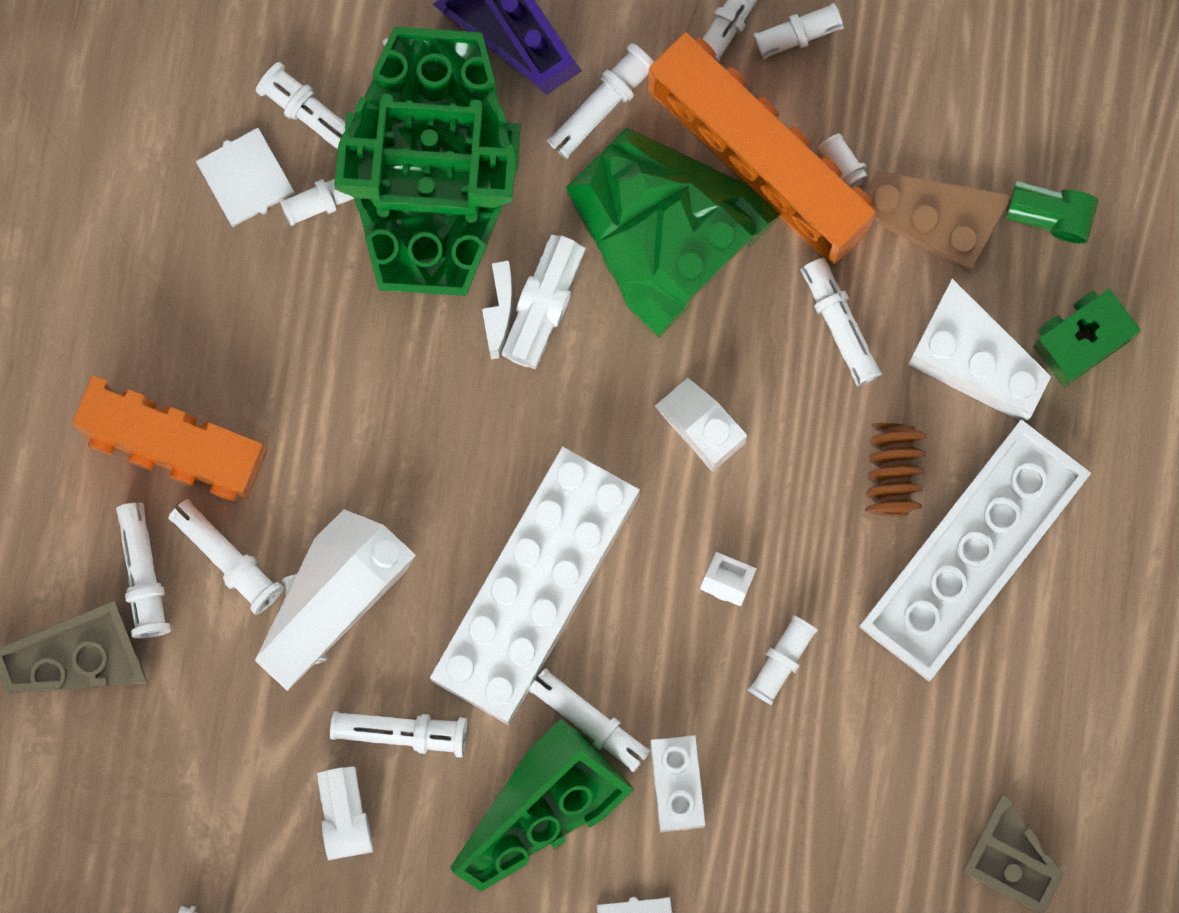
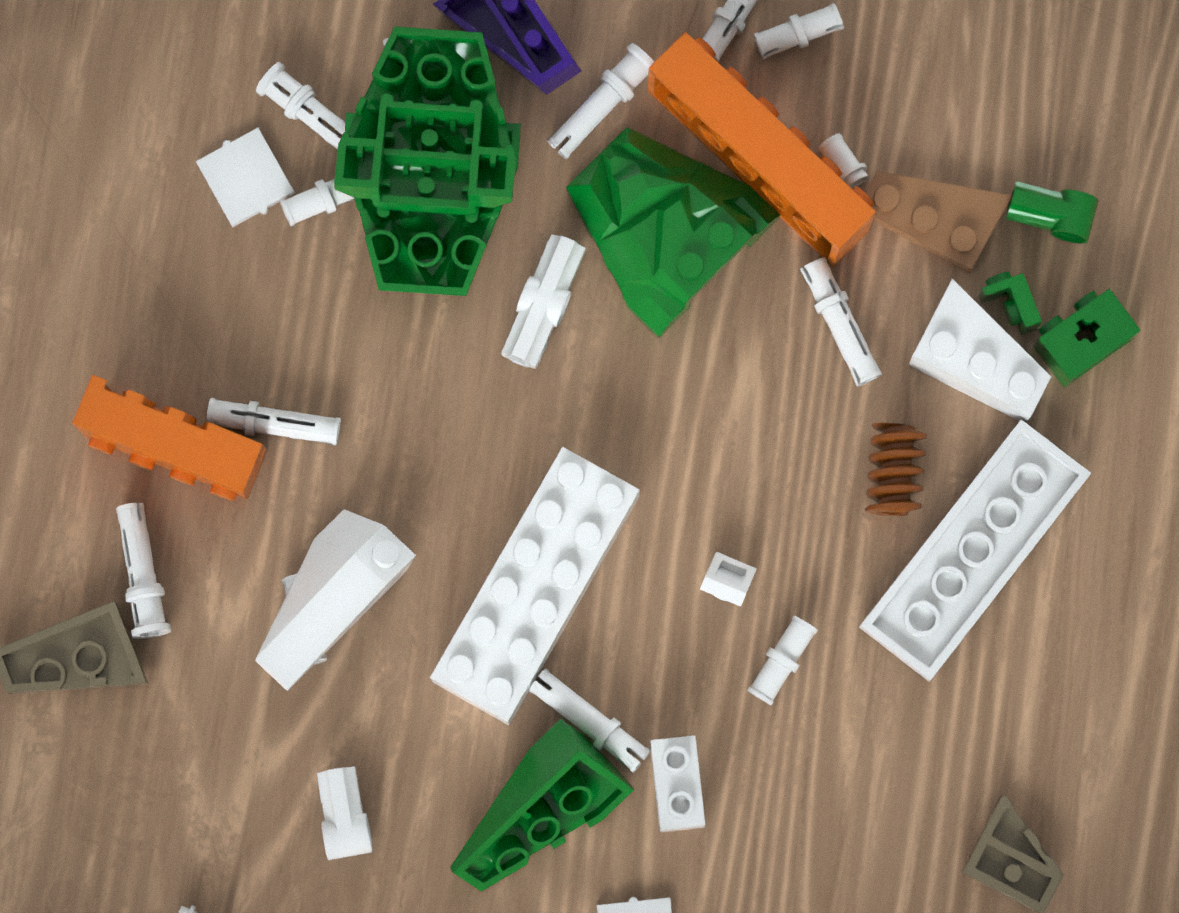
(239, 570): white pin -> none
(273, 421): none -> white pin
(424, 738): white pin -> none
(498, 318): white slope -> none
(702, 423): white slope -> none
(1020, 305): none -> green bracket

